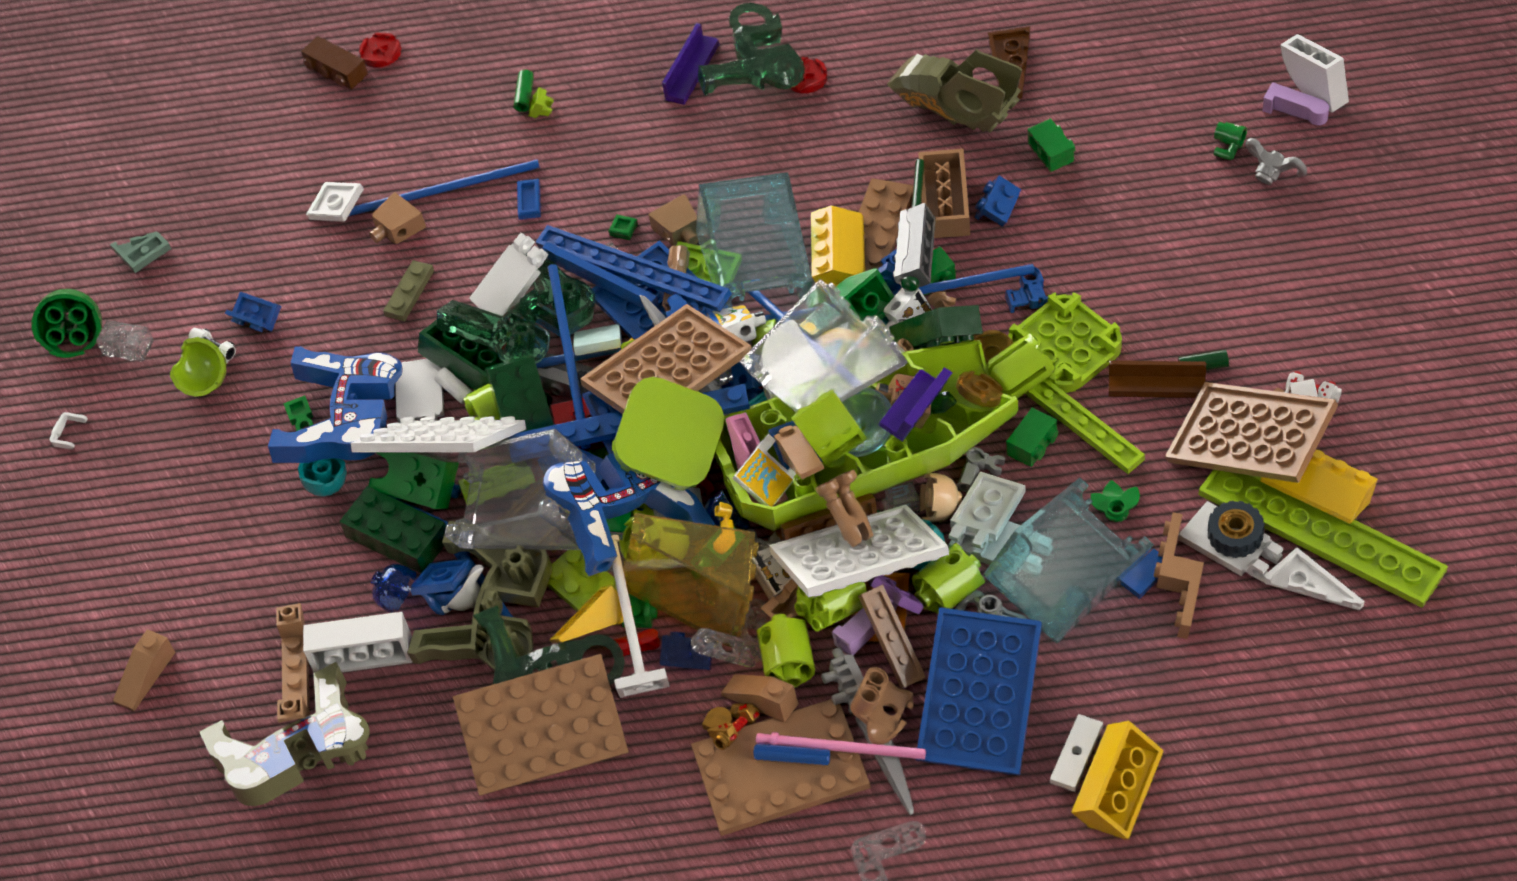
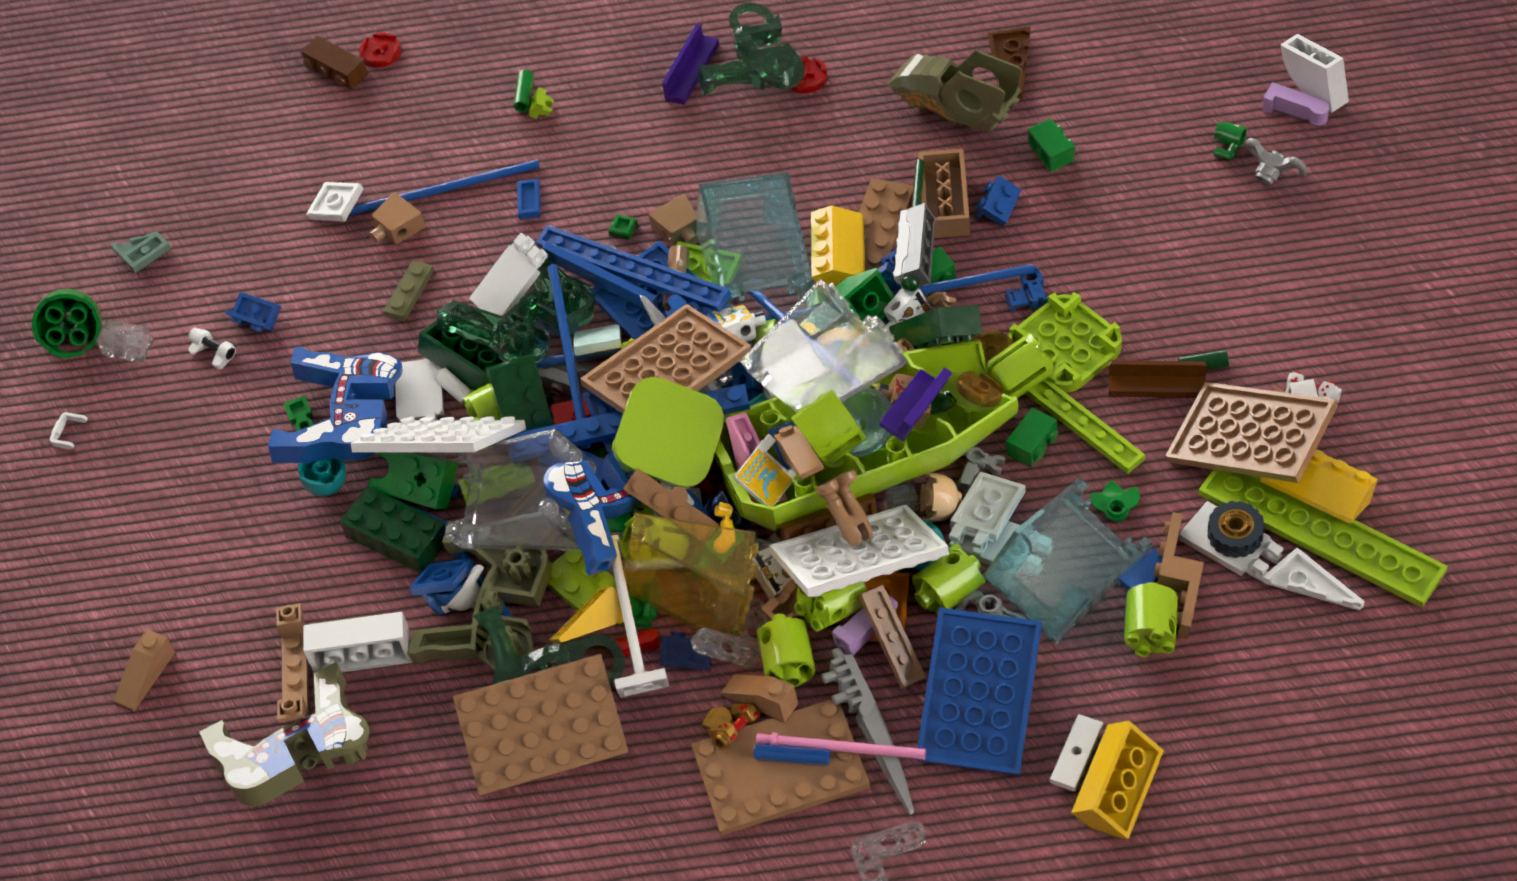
(199, 368): lime cylinder -> none
(392, 586): clear blue cylinder -> none
(666, 502): none -> medium nougat hinge
(868, 705): medium nougat piece -> none
(900, 597): medium lavender tile -> none
(1151, 619): none -> lime cylinder

